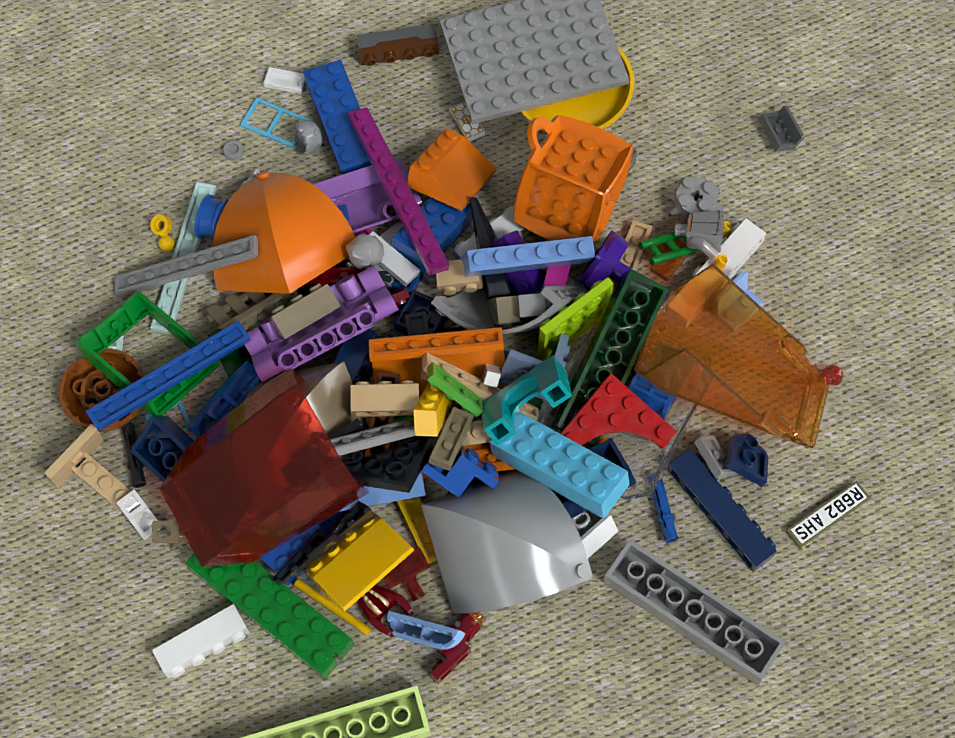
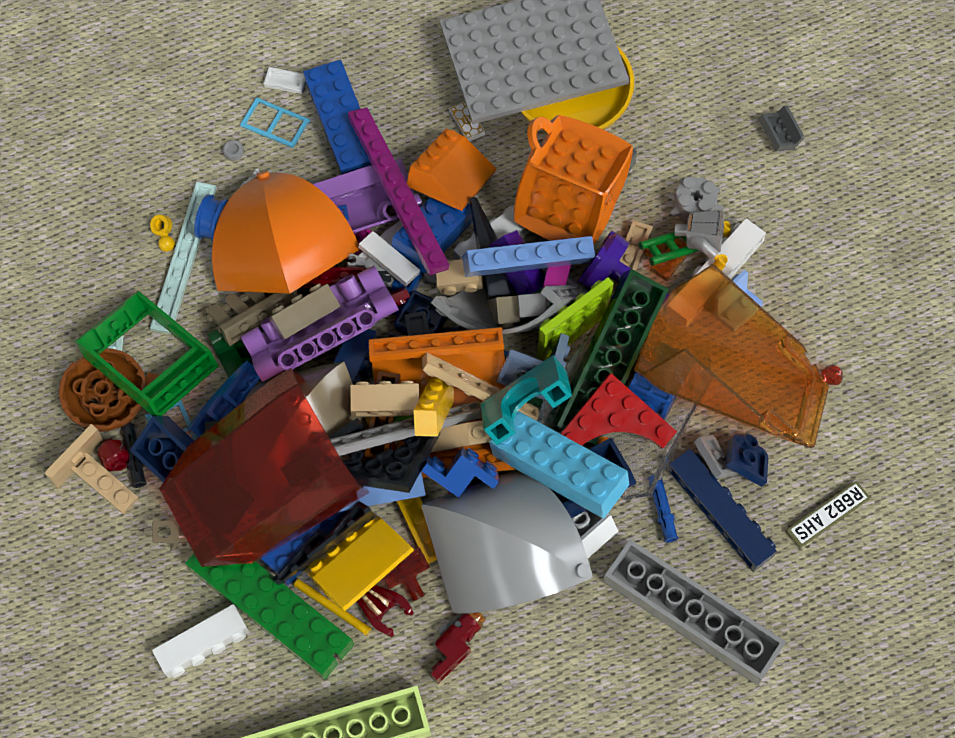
(113, 455): none -> dark red head
(137, 513): white slope -> none
(168, 376): blue plate -> none
(187, 266): light grey tile -> none
(308, 137): light grey hair -> none
(365, 251): light grey hair -> none
(398, 44): reddish brown piece -> none
(424, 632): light blue brick -> none
(451, 439): dark tan plate -> none
(454, 389): bright green plate -> none
(491, 375): white piece -> none

